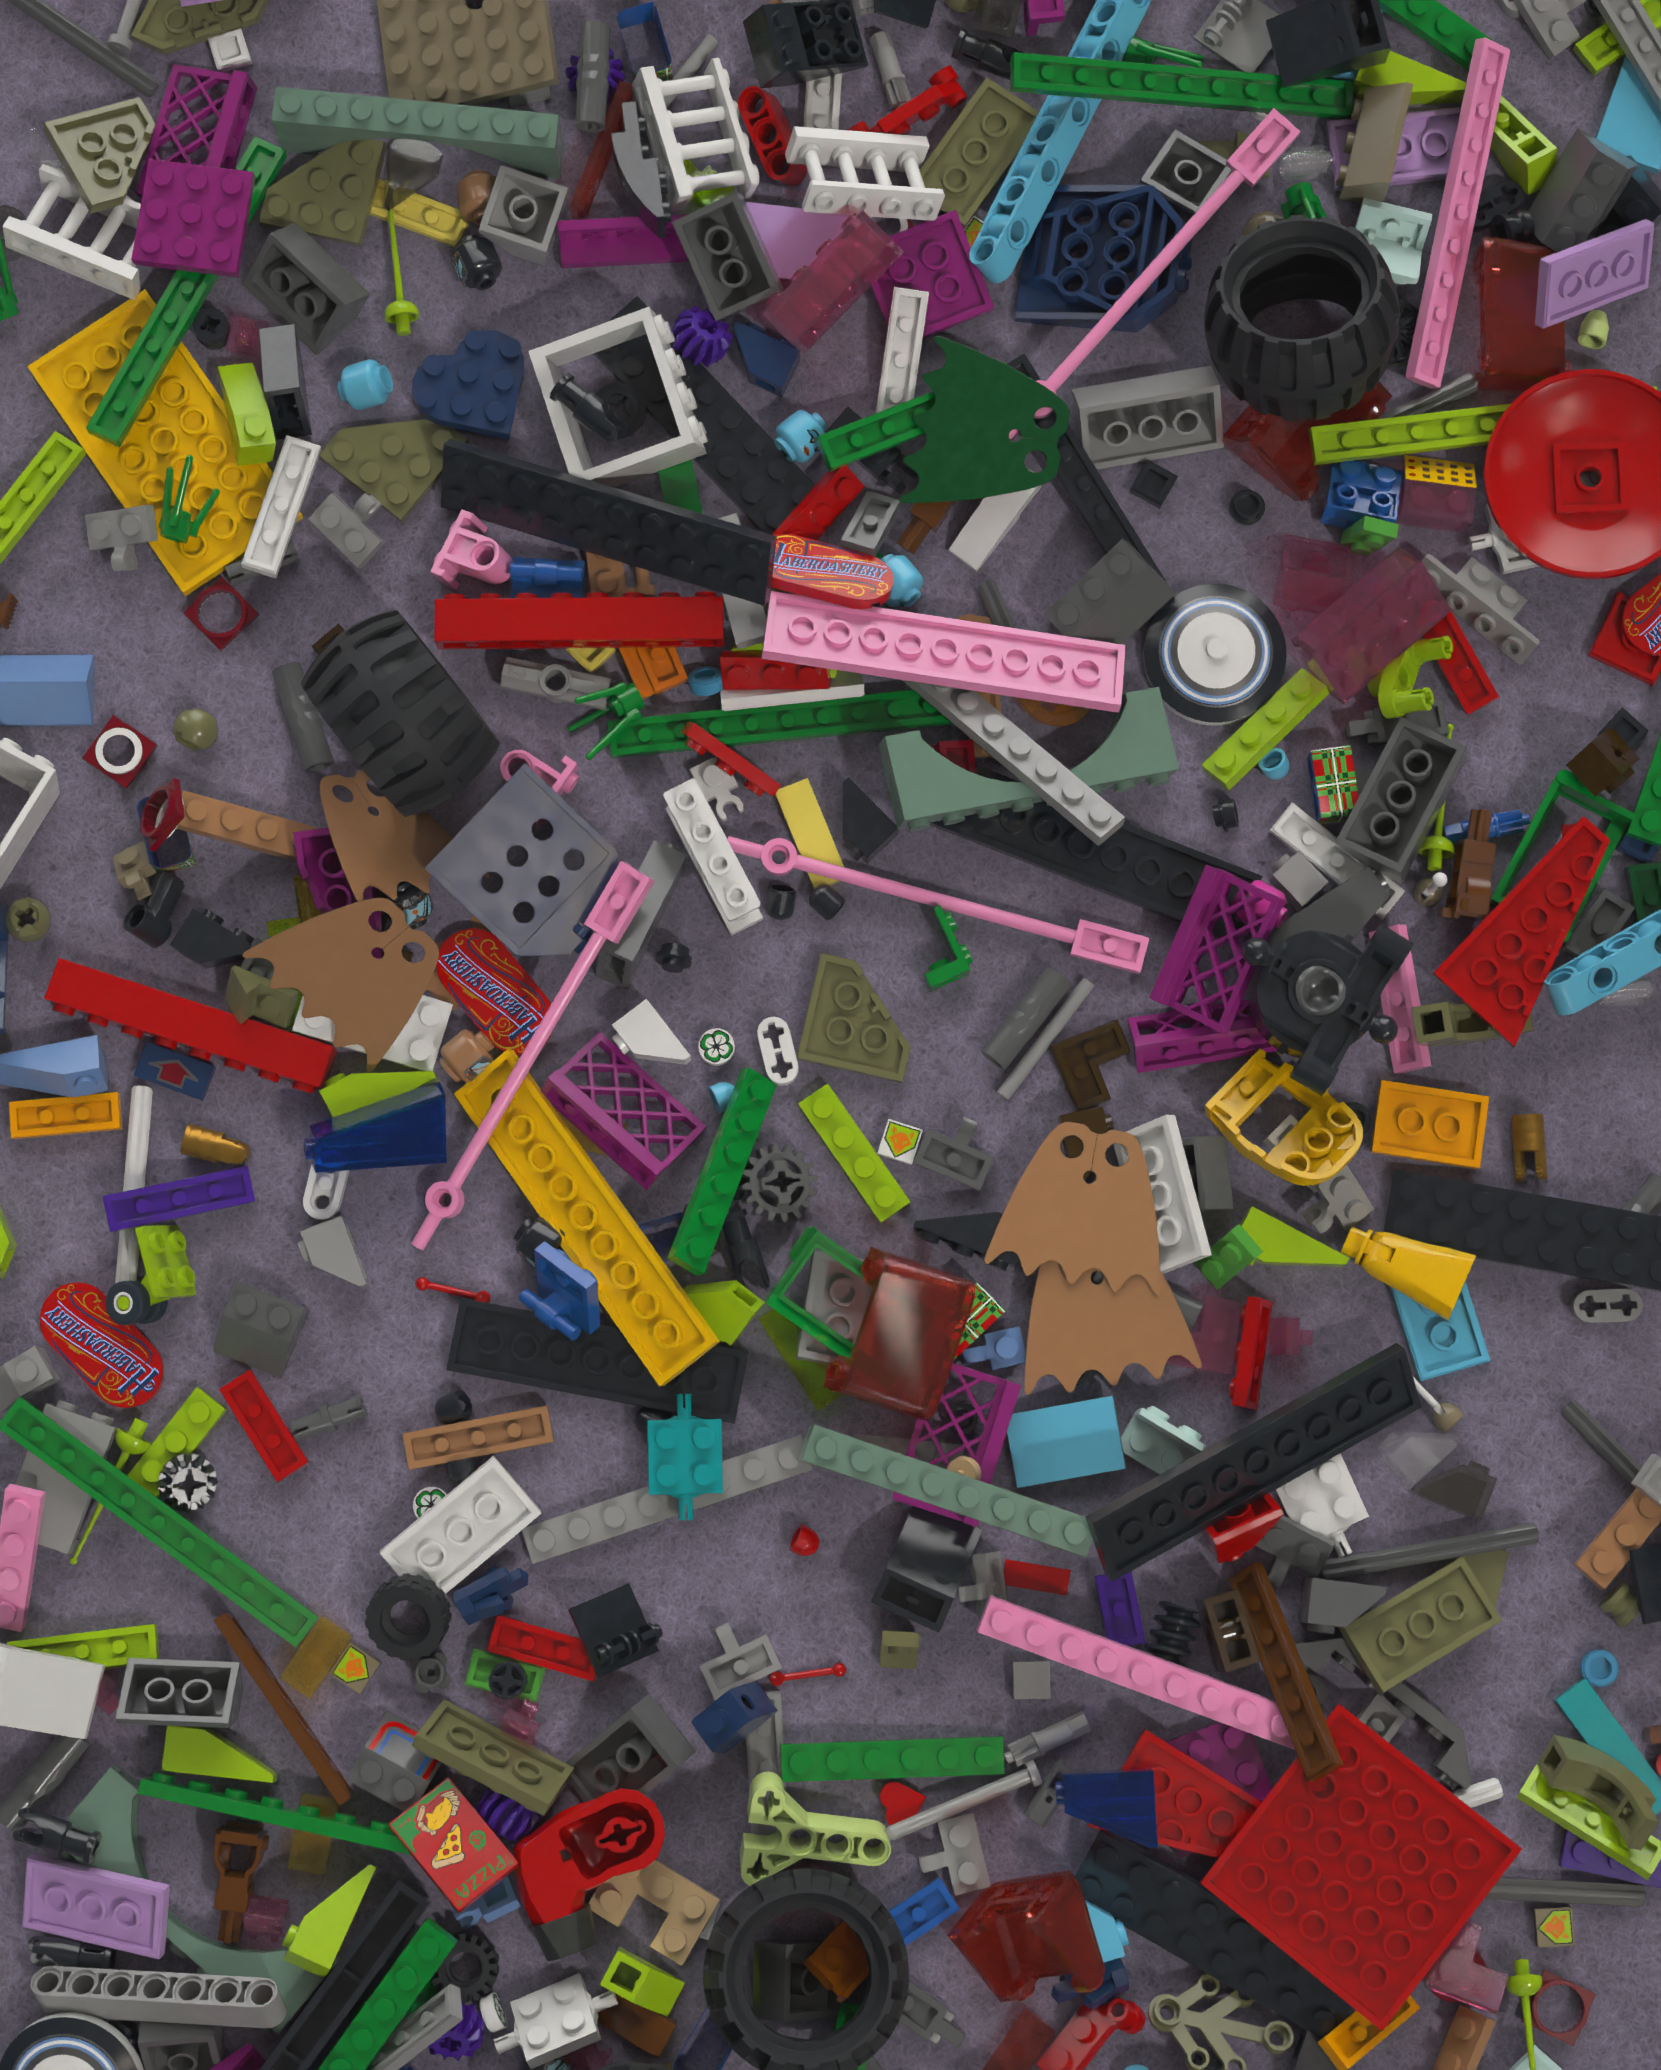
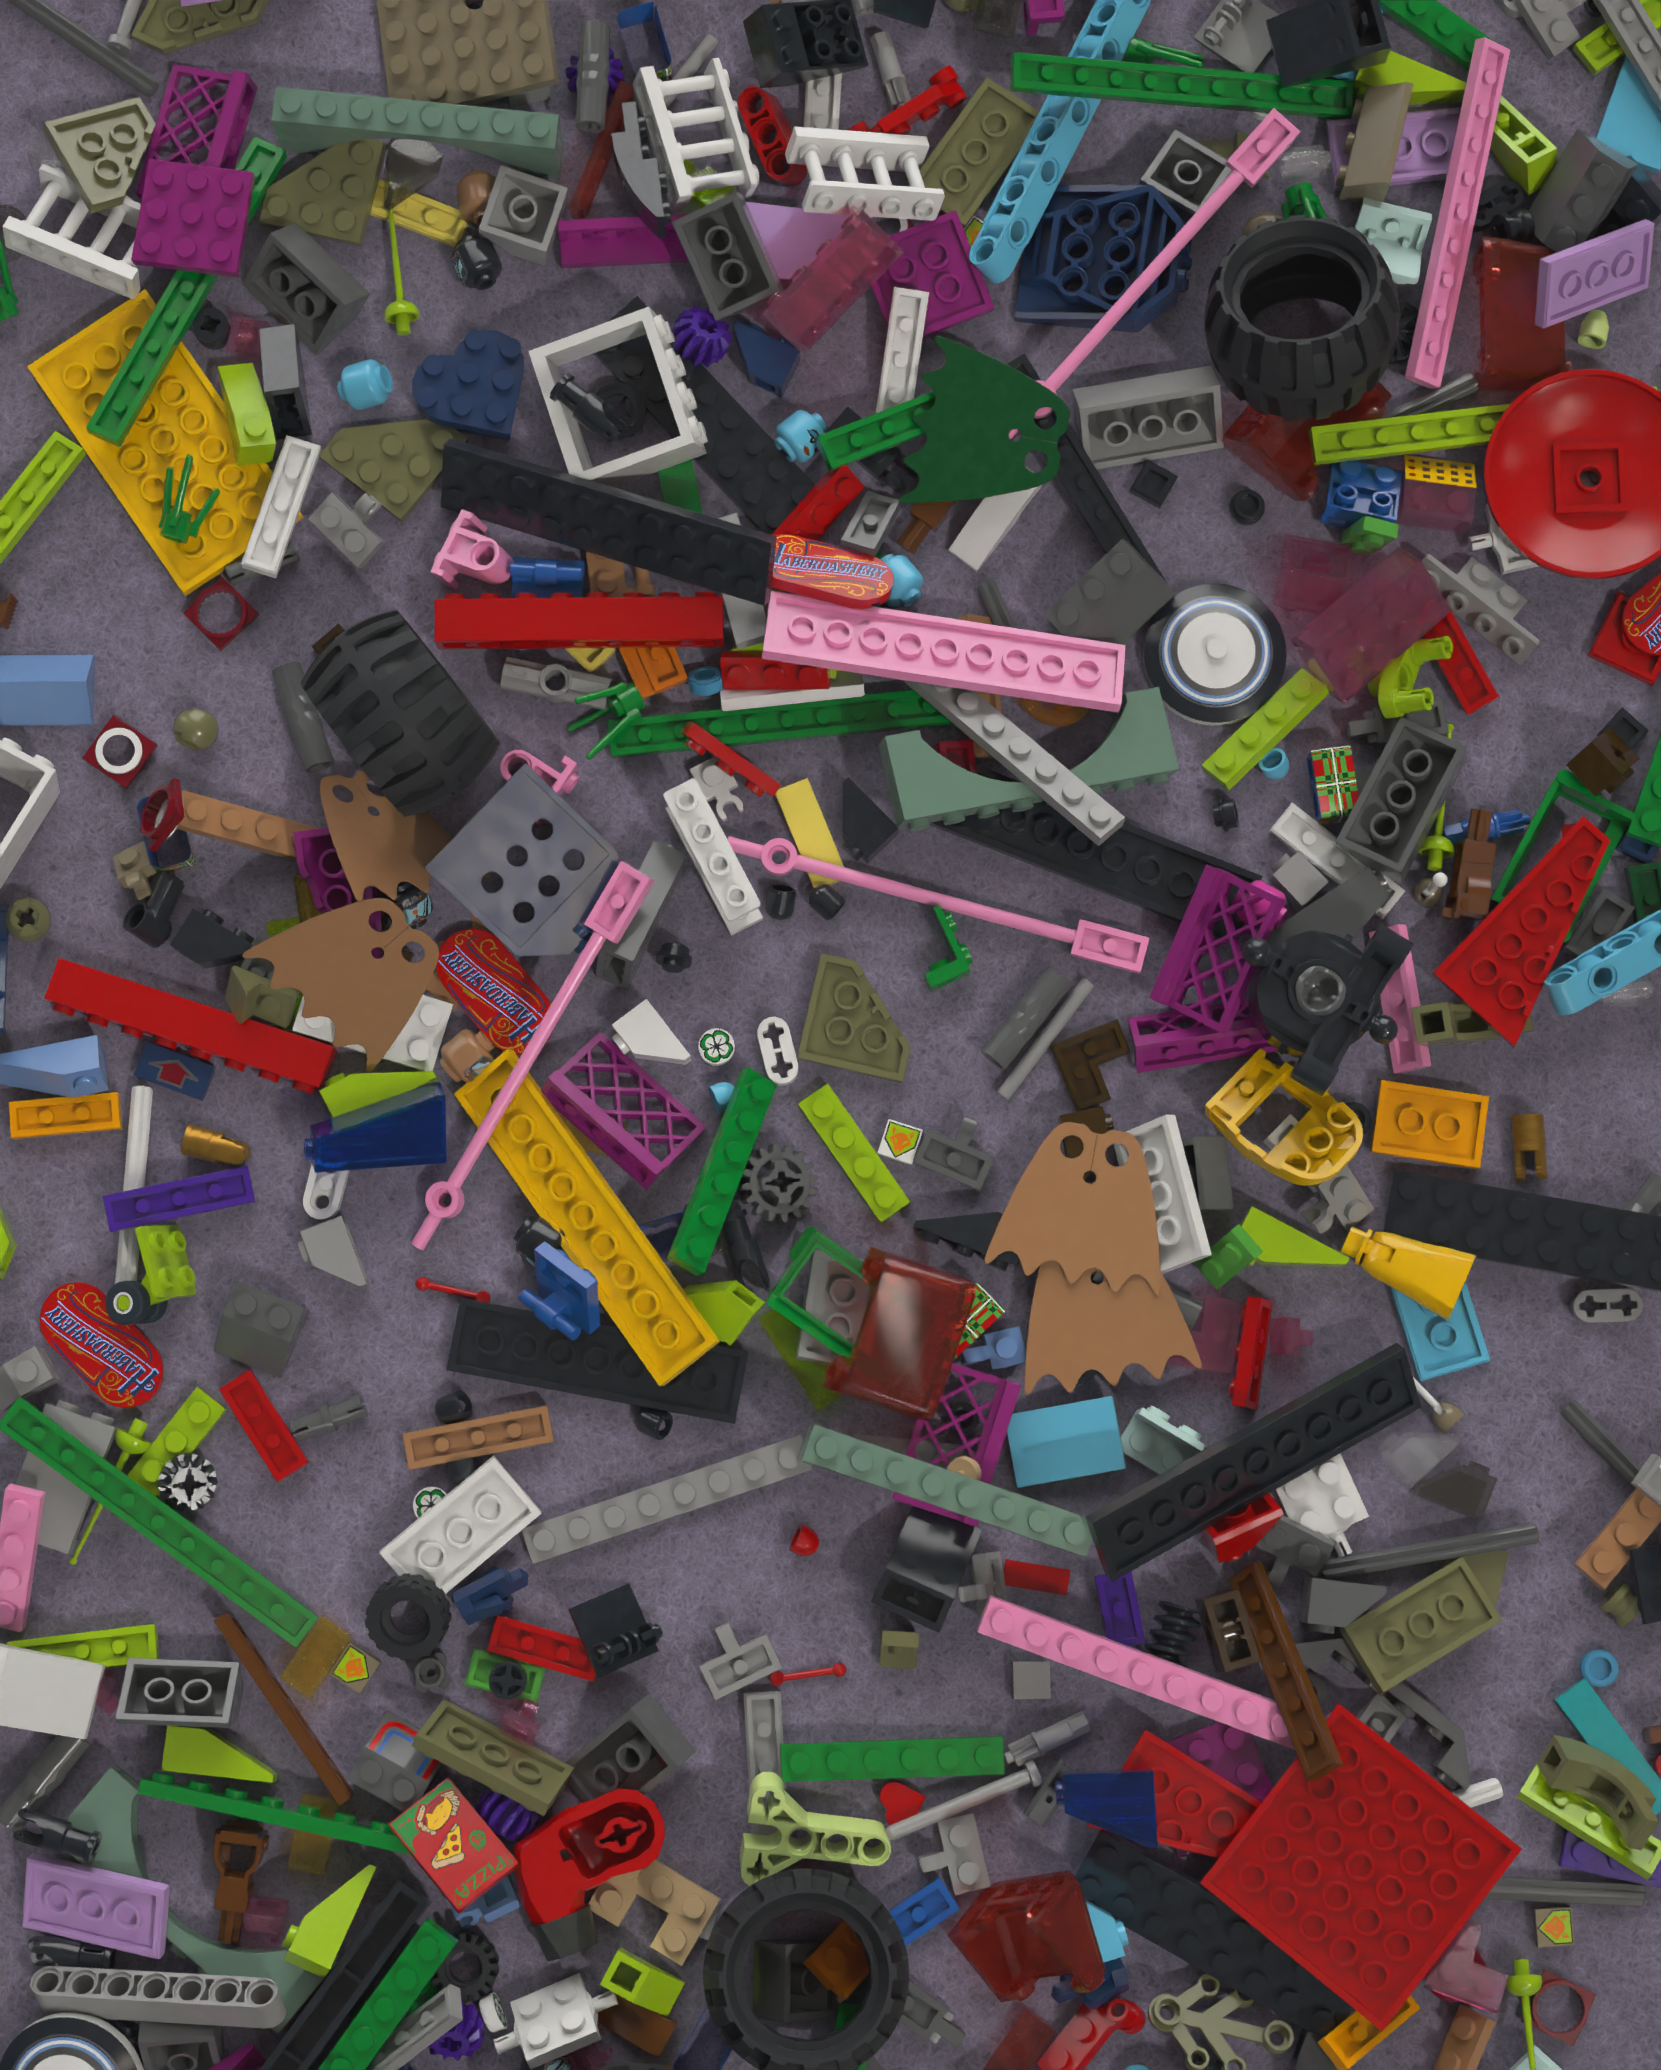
(121, 531): light grey plate -> none
(229, 50): white tile -> none
(684, 1457): teal plate -> none
(729, 1720): dark blue torso -> none
(989, 55): black piece -> none

